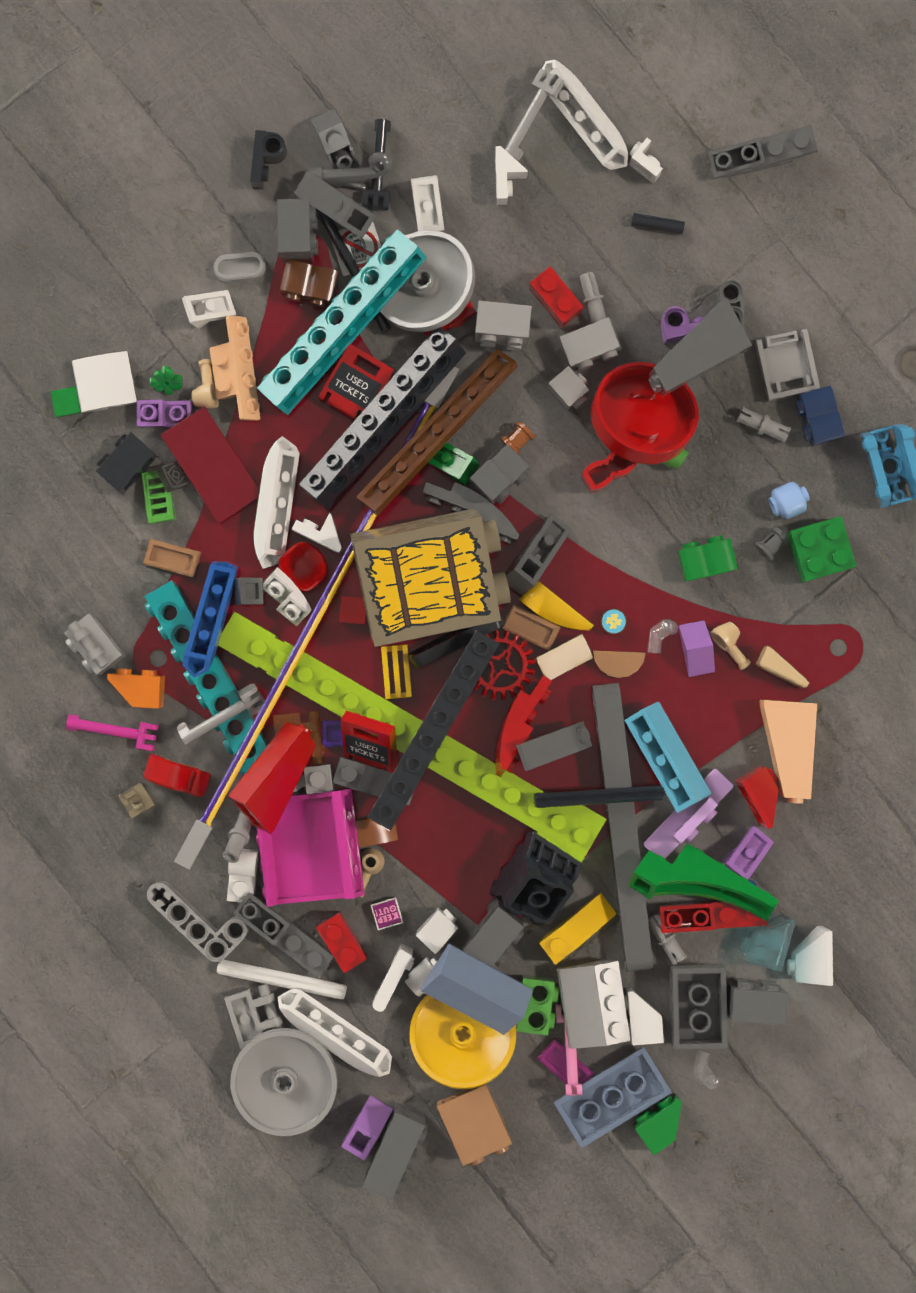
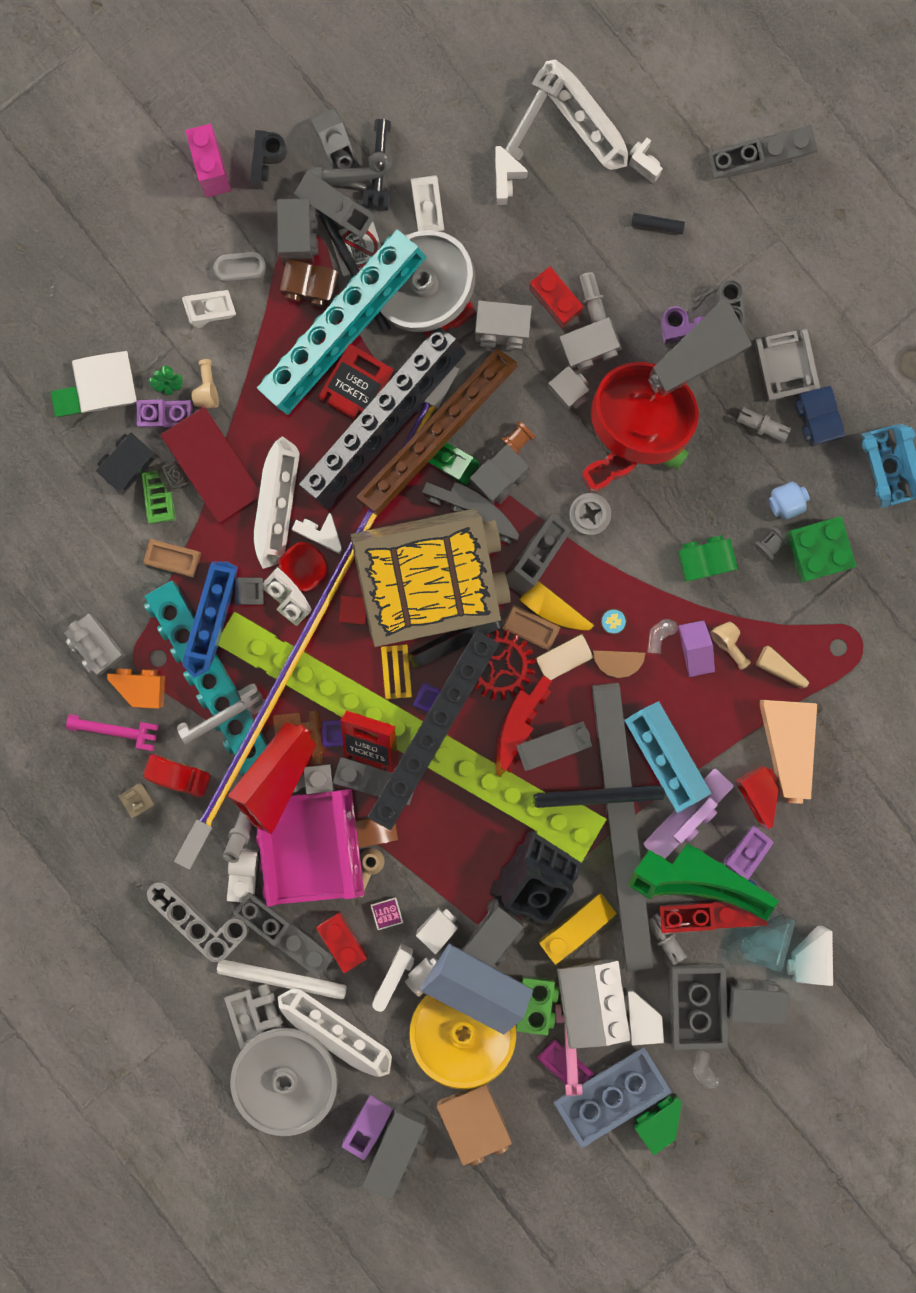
(208, 160): none -> dark pink brick
(234, 369): light nougat bracket -> none
(426, 697): none -> dark purple tile
(594, 502): none -> light grey gear

